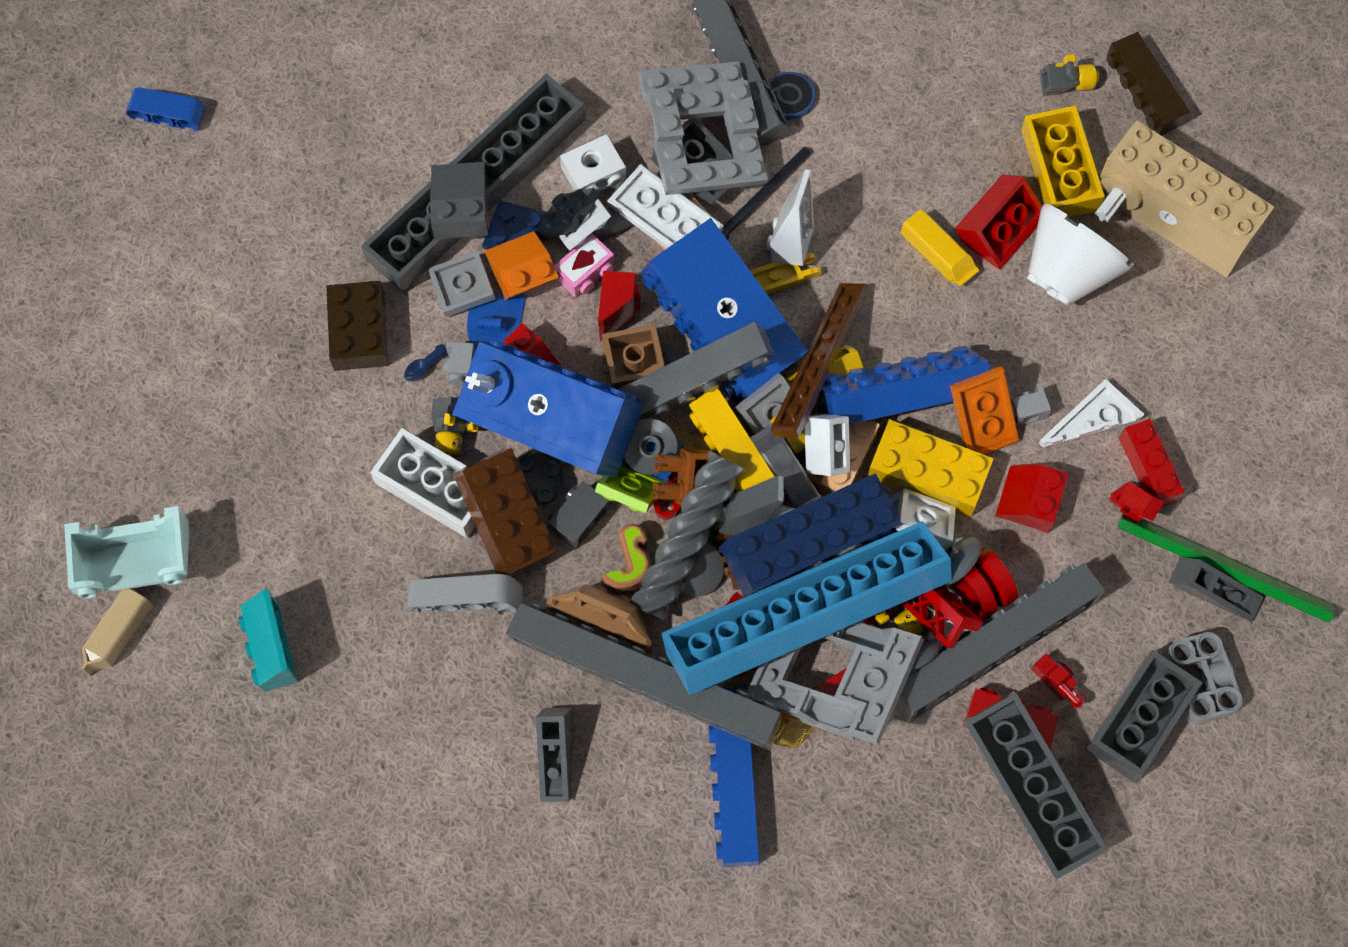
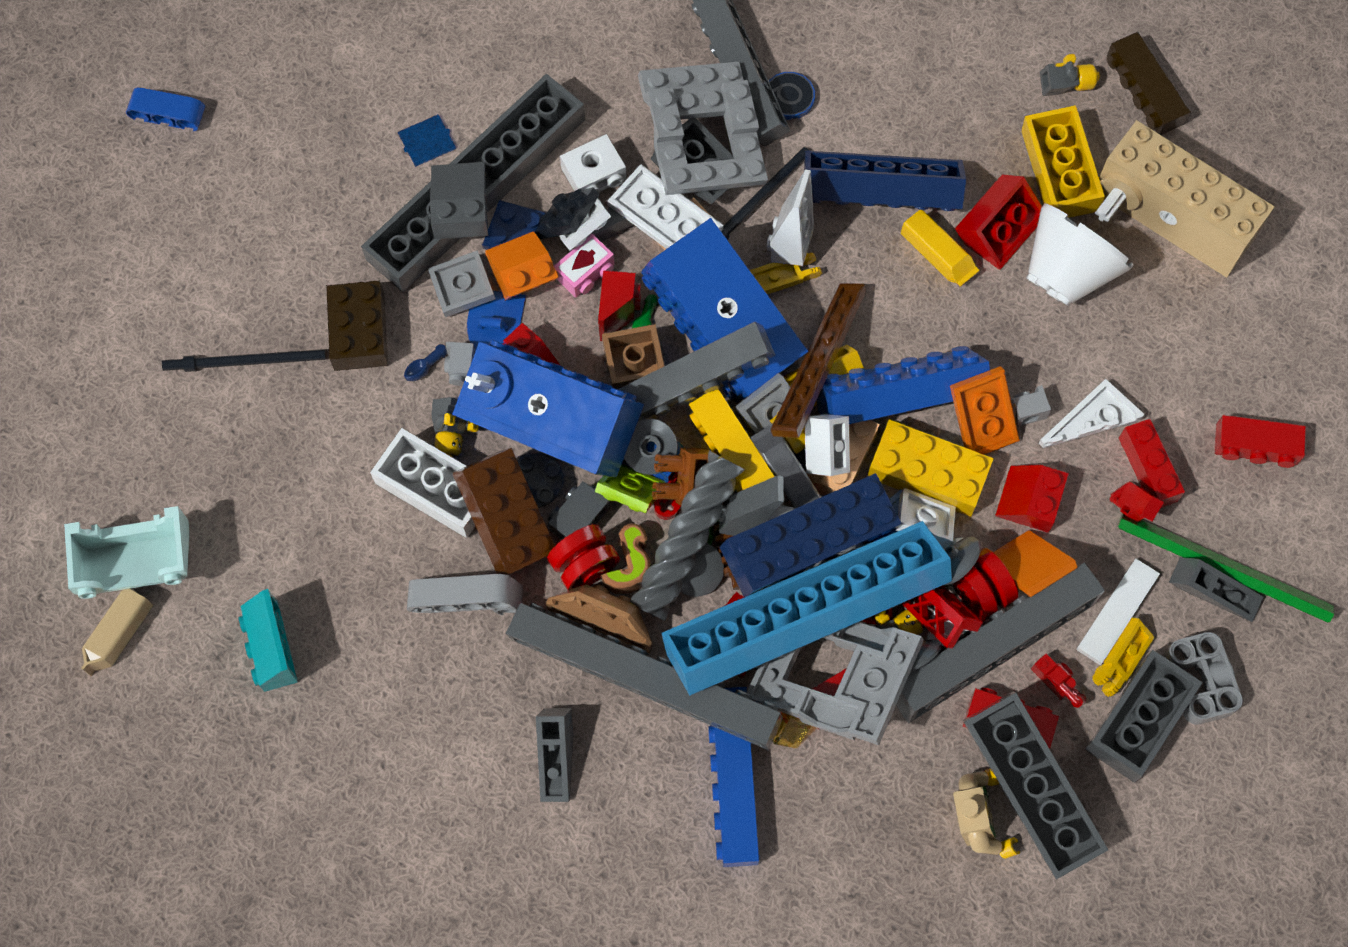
(191, 363): none -> black bar
(426, 140): none -> clear blue piece
(583, 557): none -> red wheel
(645, 318): none -> green piece
(886, 180): none -> dark blue brick
(976, 817): none -> tan torso
(1034, 562): none -> orange tile
(1117, 611): none -> white tile
(1123, 657): none -> yellow hinge
(1260, 441): none -> red brick

